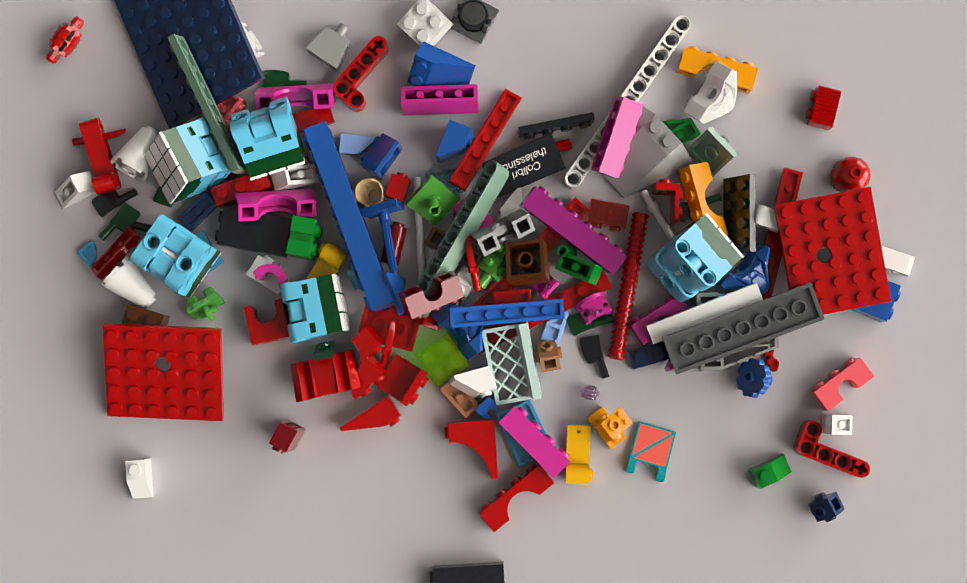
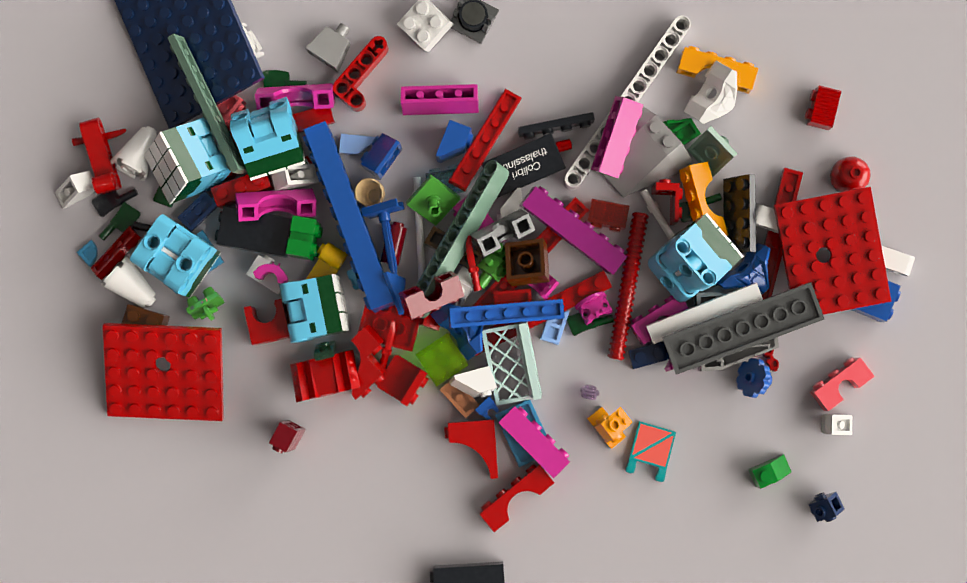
(64, 40): red piece -> none
(139, 477): white slope -> none
(379, 415): red slope -> none
(398, 187): red brick -> none
(438, 67): blue slope -> none
(548, 355): medium nougat brick -> none
(577, 267): green hinge -> none
(578, 450): yellow door -> none
(592, 353): black piece -> none
(831, 454): red beam -> none

